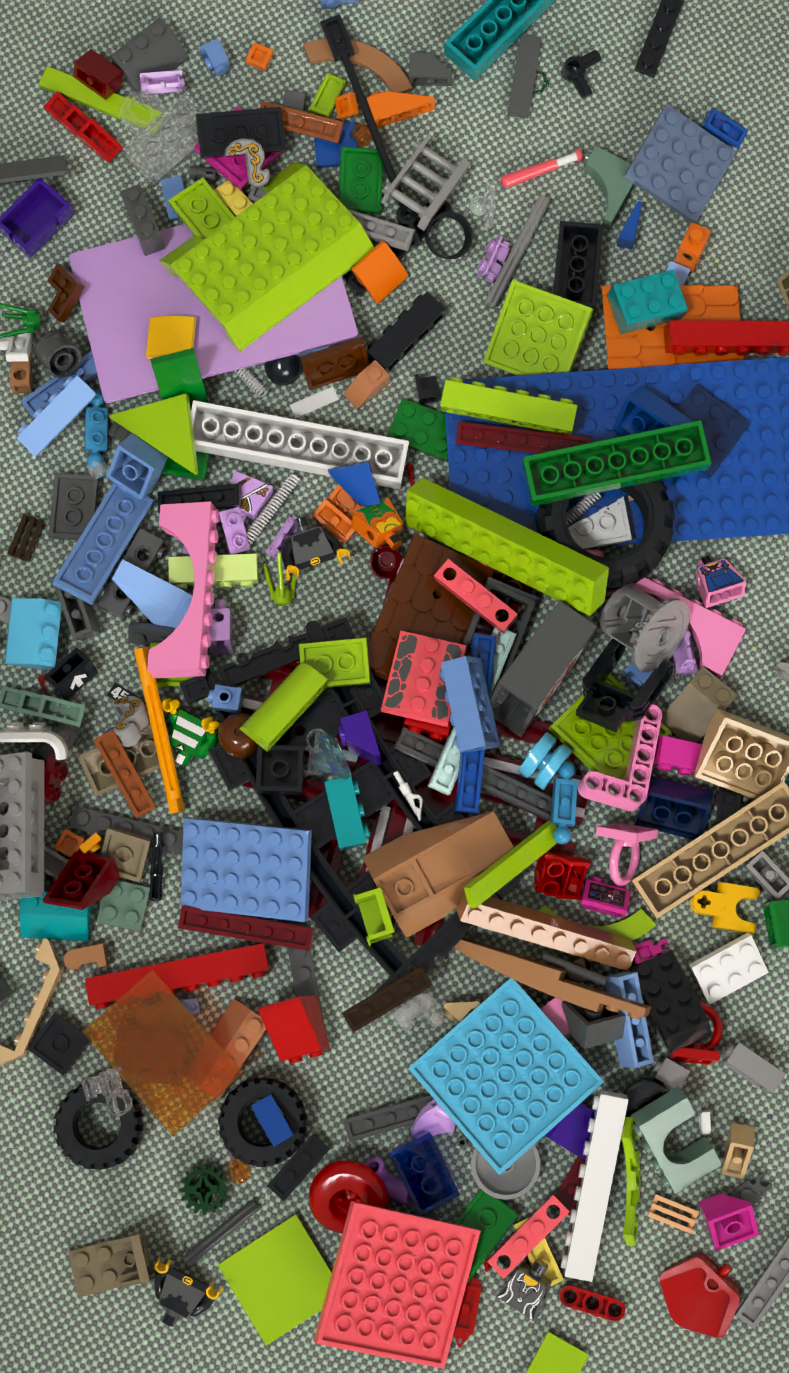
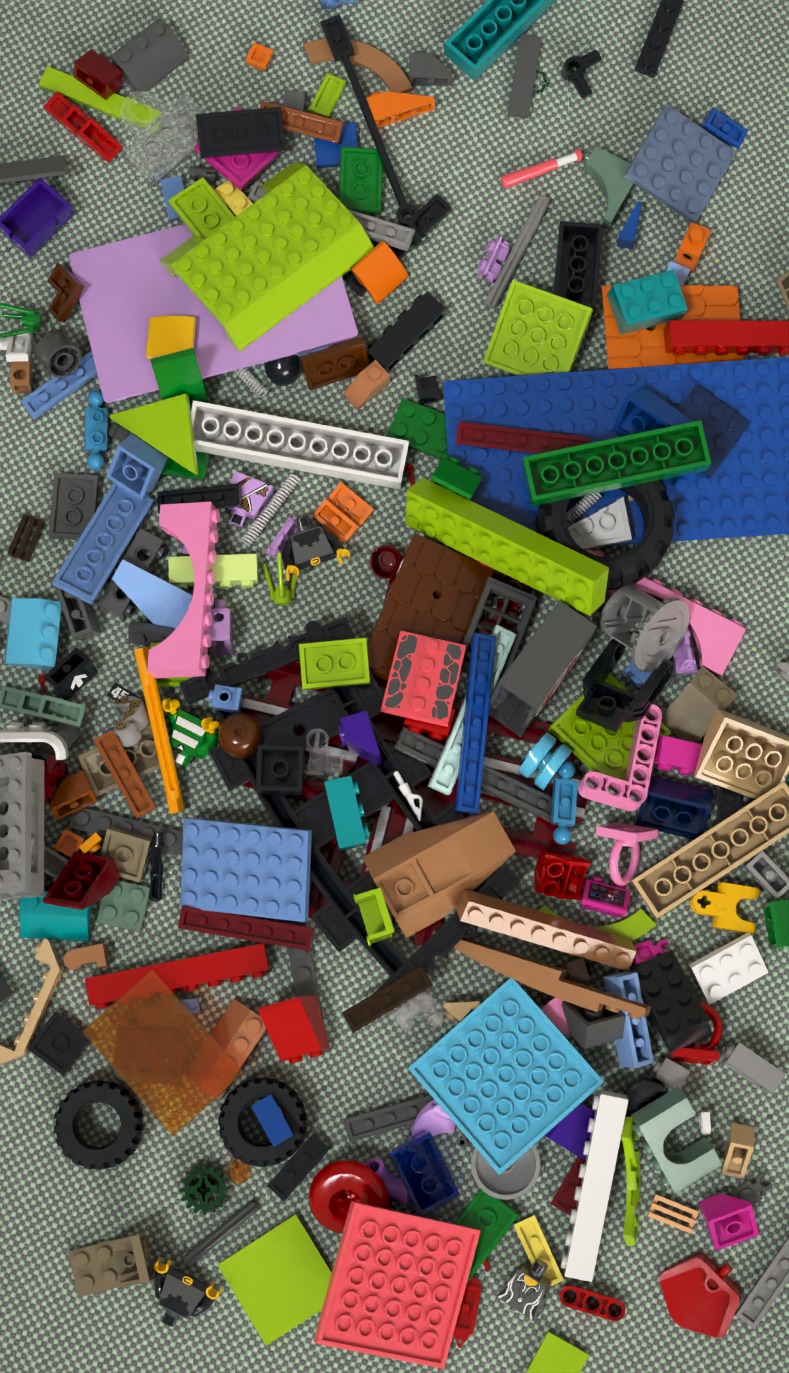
(56, 416): light blue brick -> none
(72, 795): none -> dark orange slope
(98, 469): clear hair -> none
(109, 1084): clear piece -> none
(142, 220): dark grey brick -> none
(162, 81): lavender hinge -> none
(215, 57): medium blue brick -> none
(234, 530): lavender hinge -> none
(254, 159): light grey animal -> none
(284, 706): lime brick -> none
(314, 402): white sticker -> none
(332, 758): clear light blue tile -> none
(346, 106): orange plate -> none
(357, 482): blue slope -> none
(361, 135): clear orange piece -> none
(379, 524): orange torso -> none
(435, 199): light grey fence -> none
(456, 478): none -> green slope
(466, 228): black tyre -> none
(469, 704): medium blue slope -> none
(476, 596): coral piece -> none
(483, 206): clear tile -> none
(508, 407): lime brick -> none
(510, 865): lime tile -> none
(528, 1236): coral piece -> none
(573, 968): dark grey bar -> none
(718, 581): torso -> none

